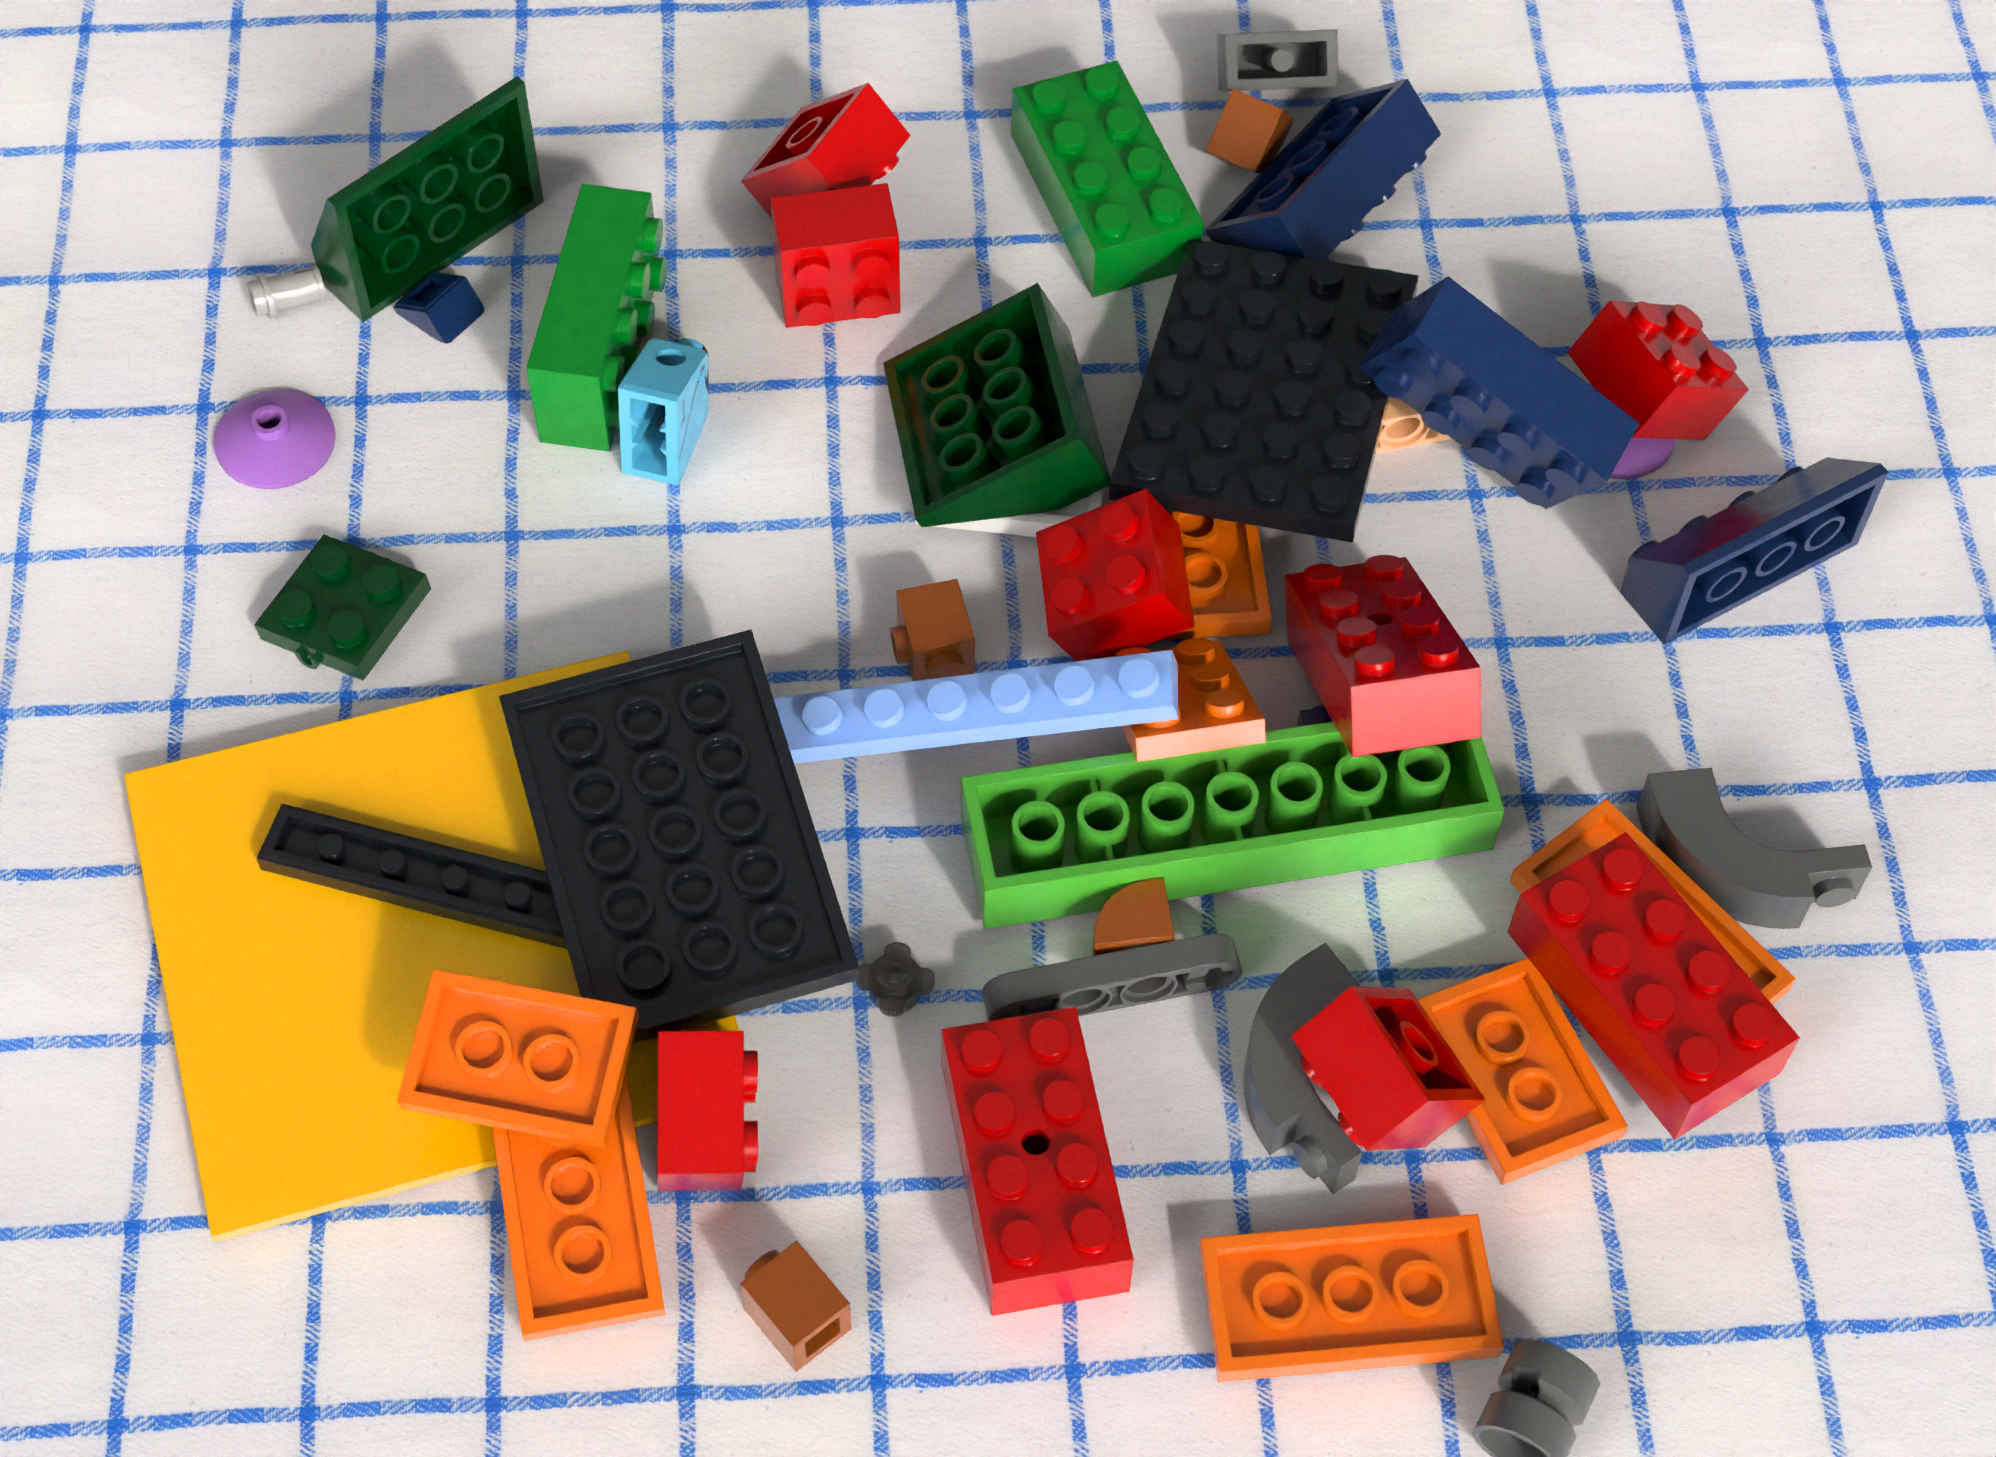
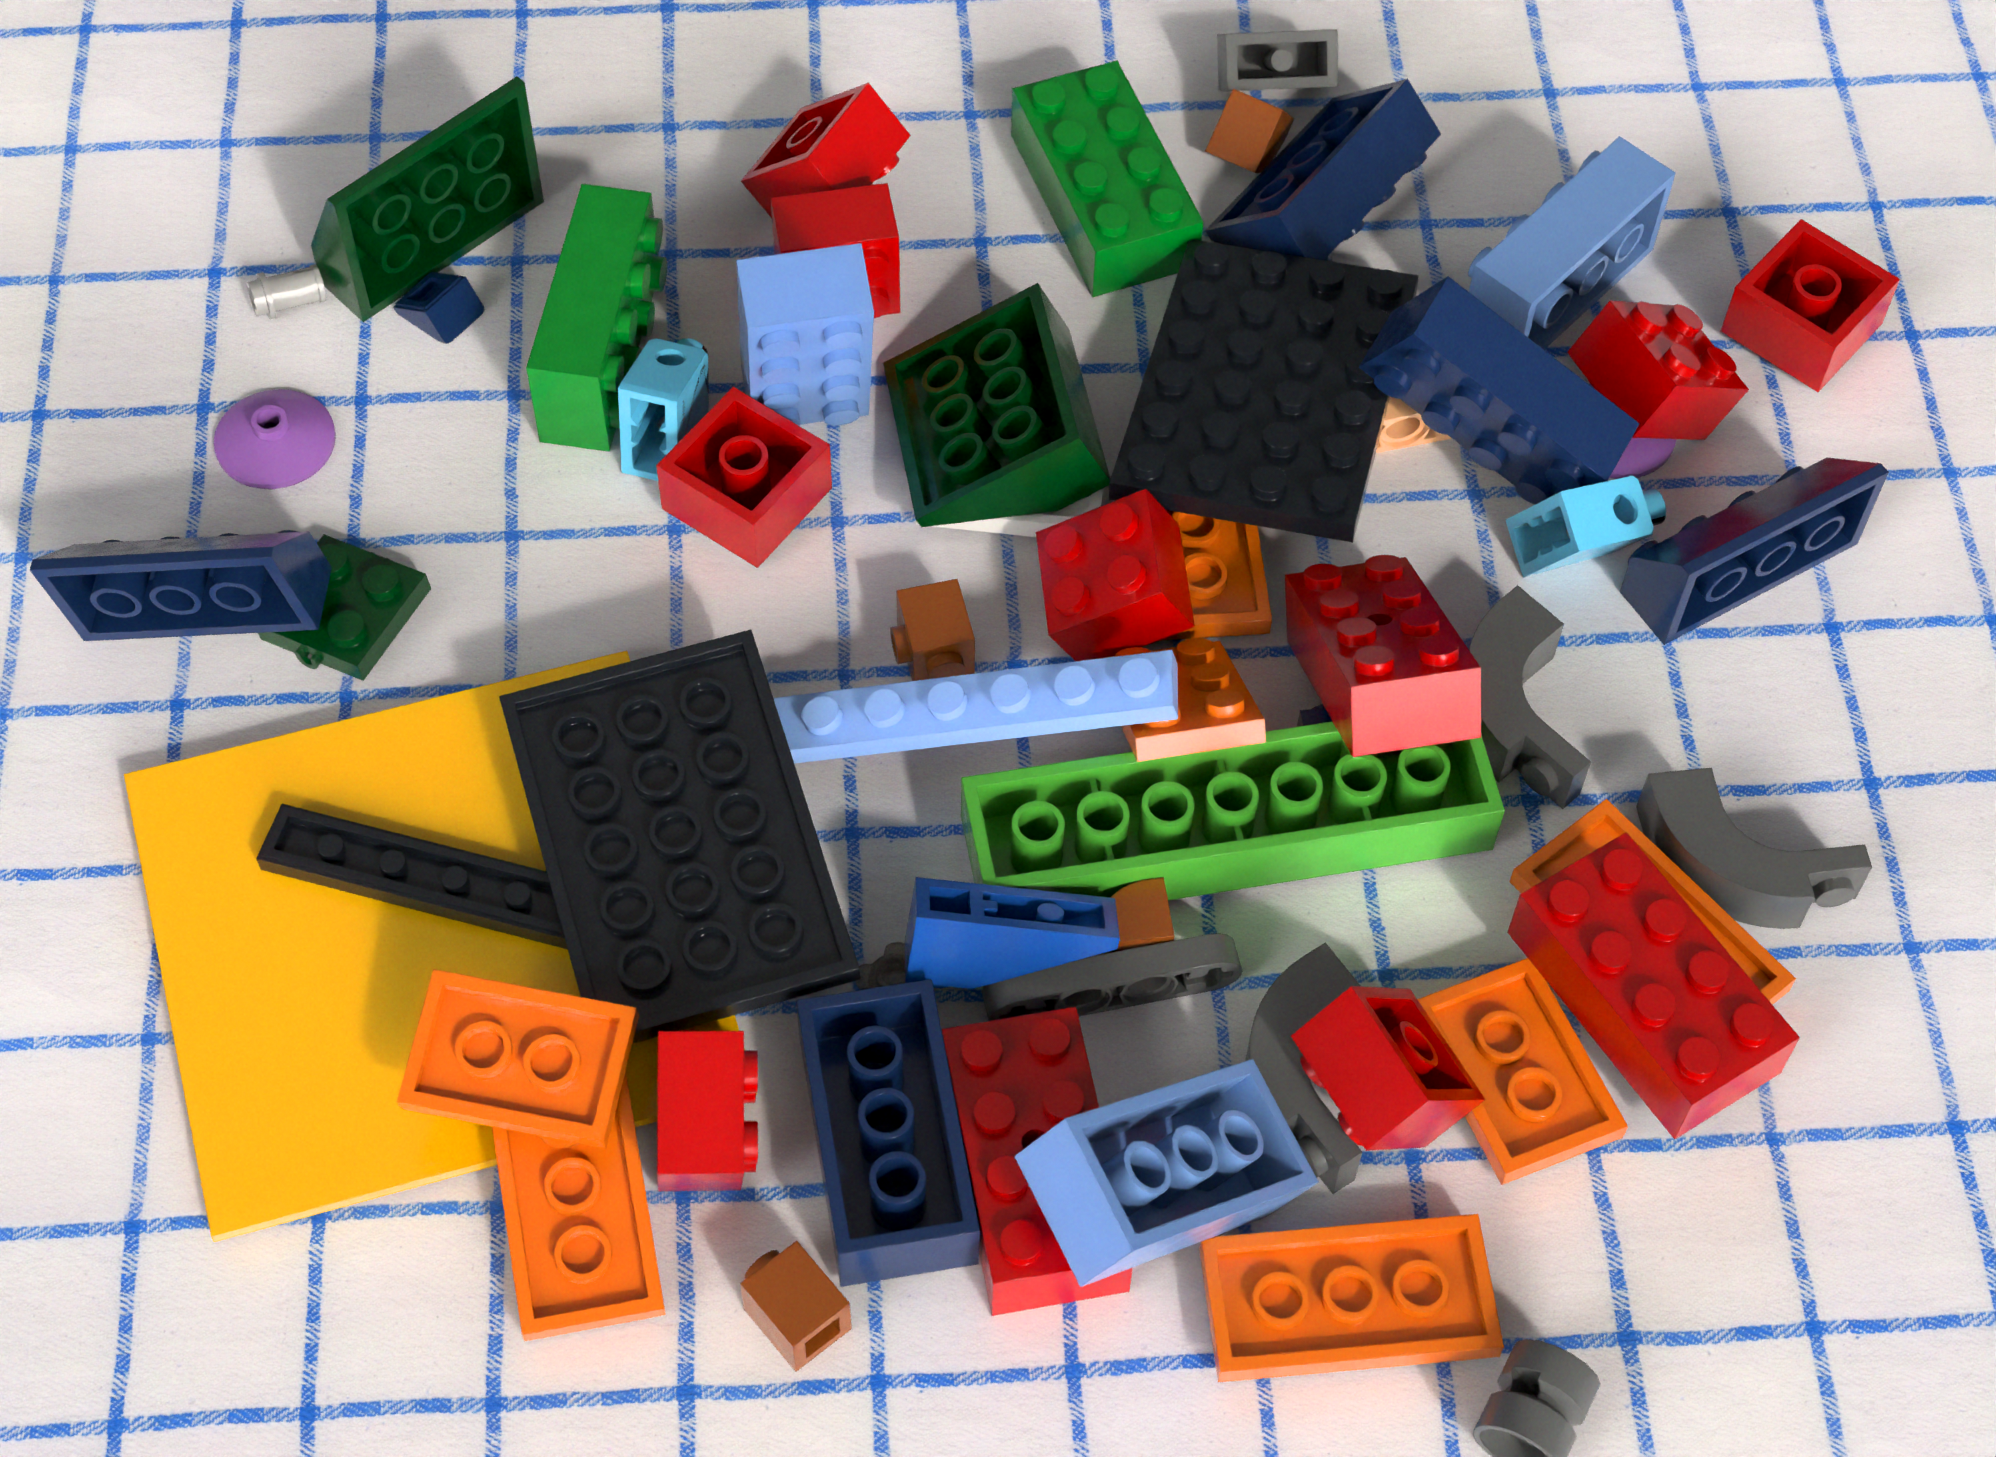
(188, 585): none -> dark blue slope
(745, 476): none -> red brick
(807, 333): none -> medium blue brick
(887, 1133): none -> dark blue brick
(994, 933): none -> blue slope
(1164, 1170): none -> medium blue brick
(1510, 647): none -> dark grey arch
(1575, 243): none -> medium blue brick
(1597, 518): none -> medium azure torso
(1809, 305): none -> red brick

